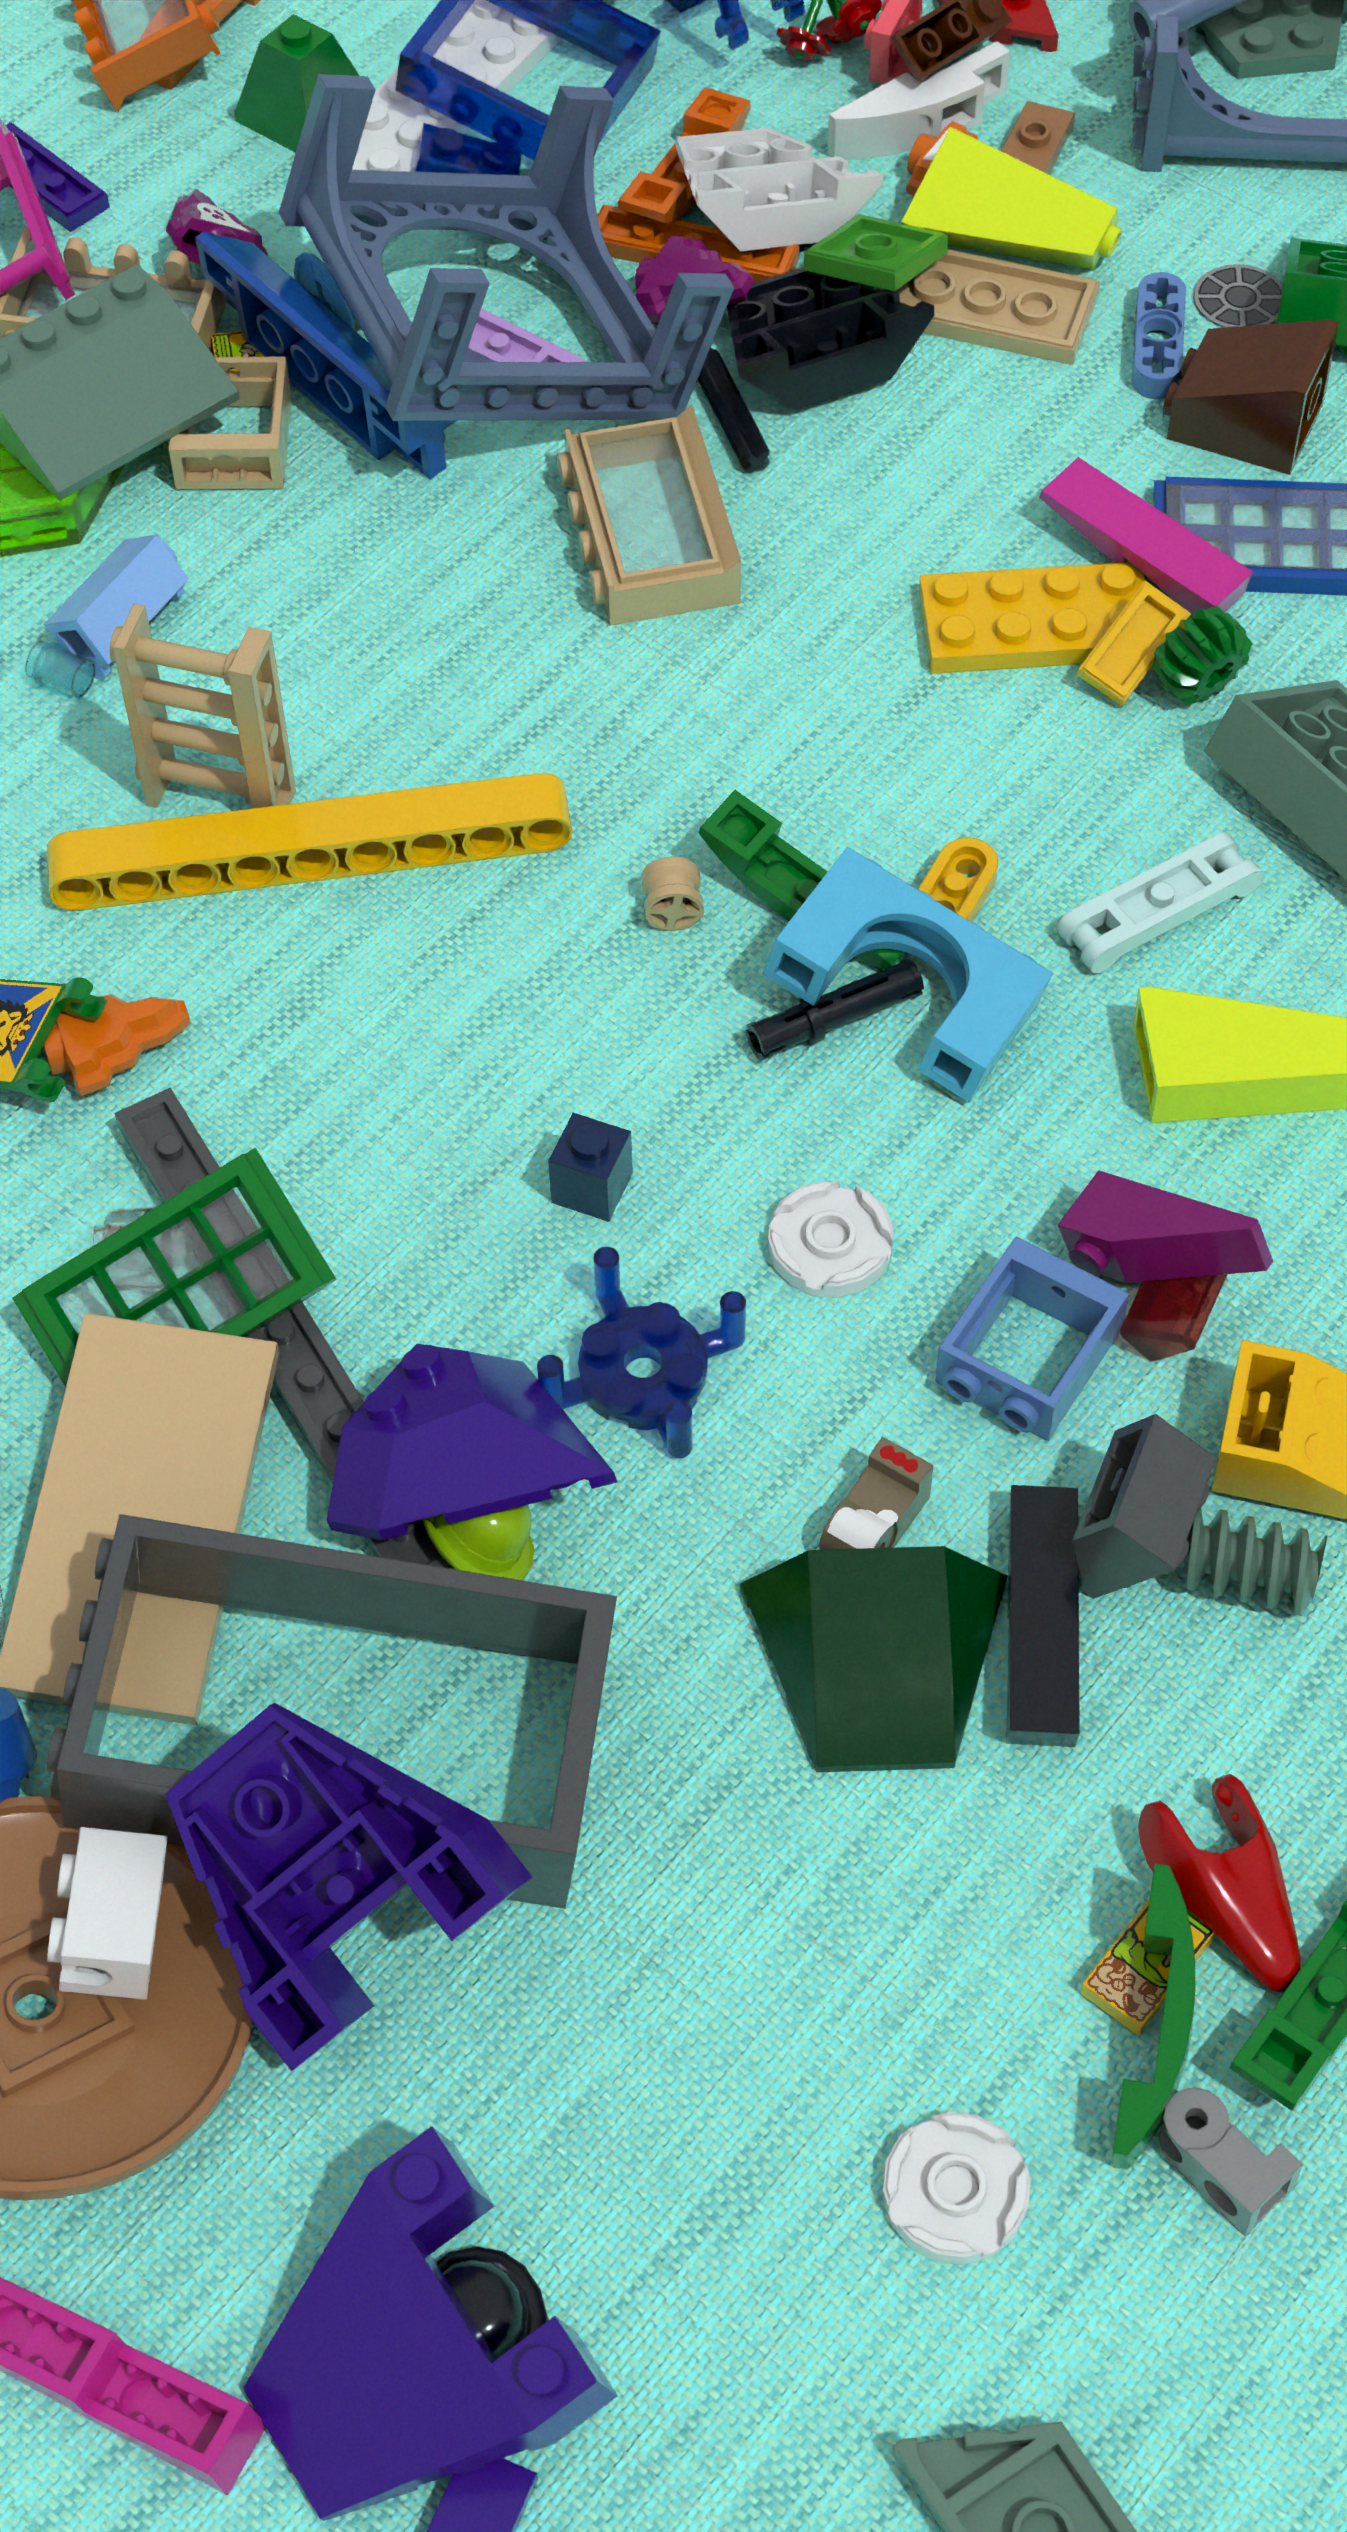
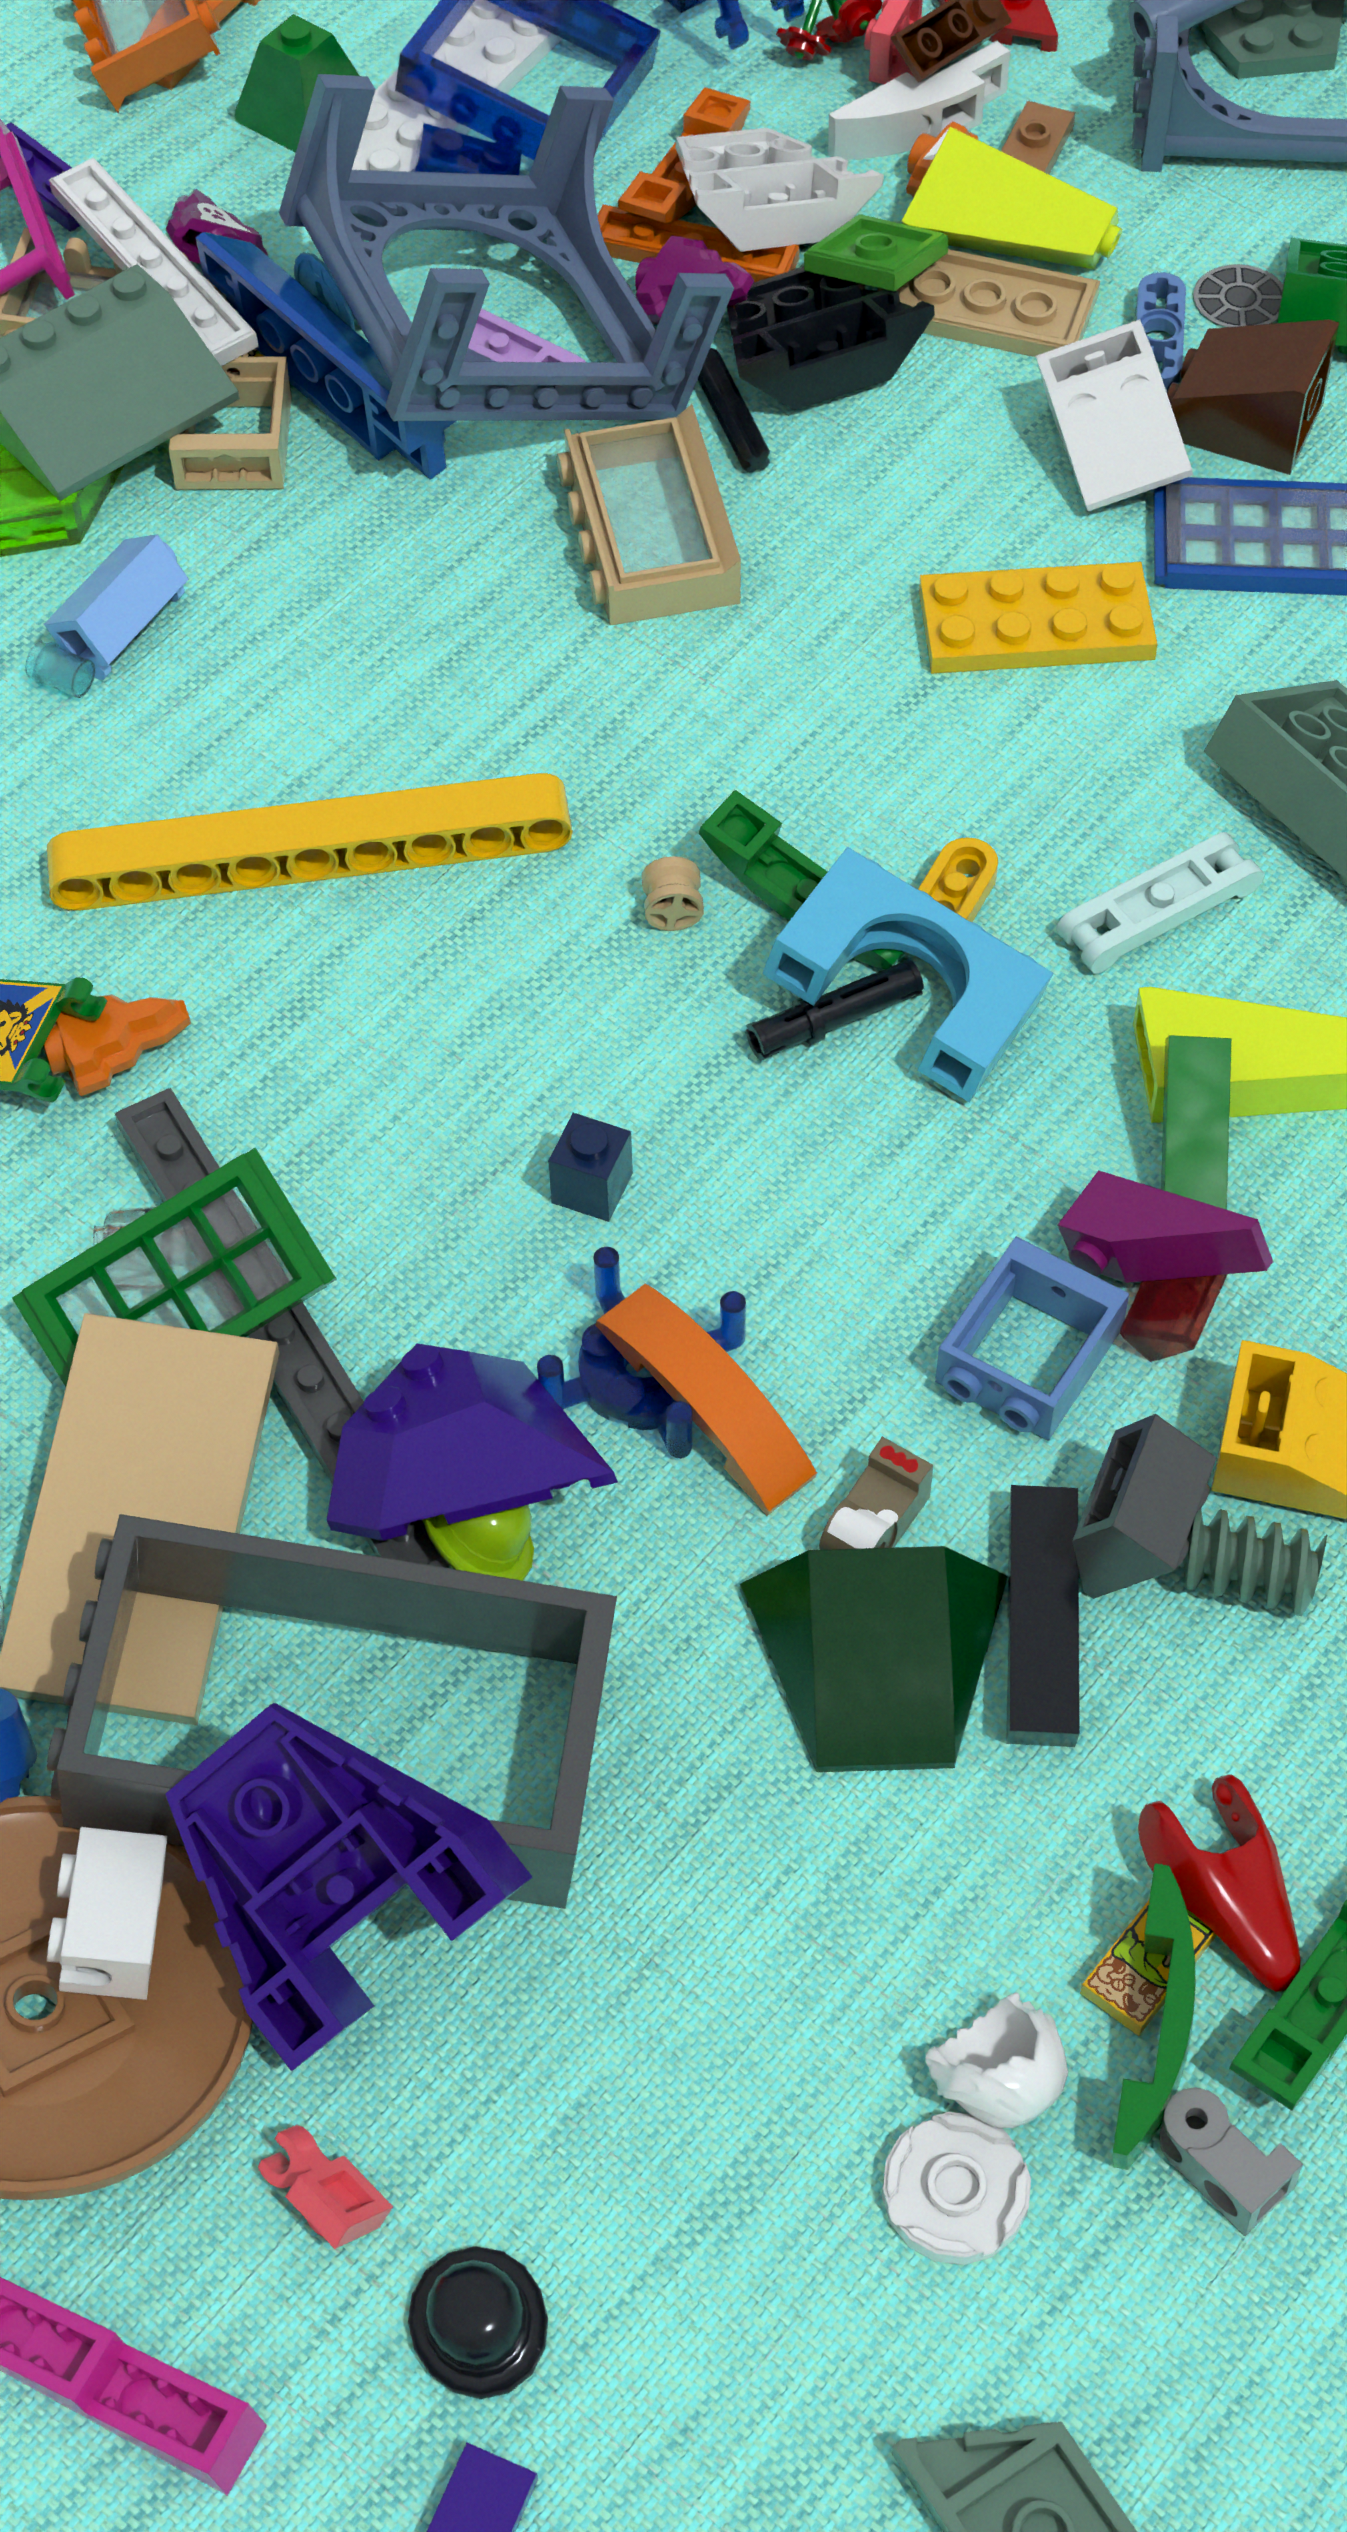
(134, 239): none -> white tile
(252, 707): tan fence -> none
(326, 2192): none -> coral plate
(382, 2367): dark purple wedge -> none
(722, 1397): none -> orange slope
(830, 1239): white tile -> none
(1002, 2066): none -> white hair
(1114, 415): none -> white slope
(1129, 644): yellow tile -> none
(1137, 532): dark pink slope -> none
(1196, 1118): none -> green tile
(1202, 655): green gear -> none

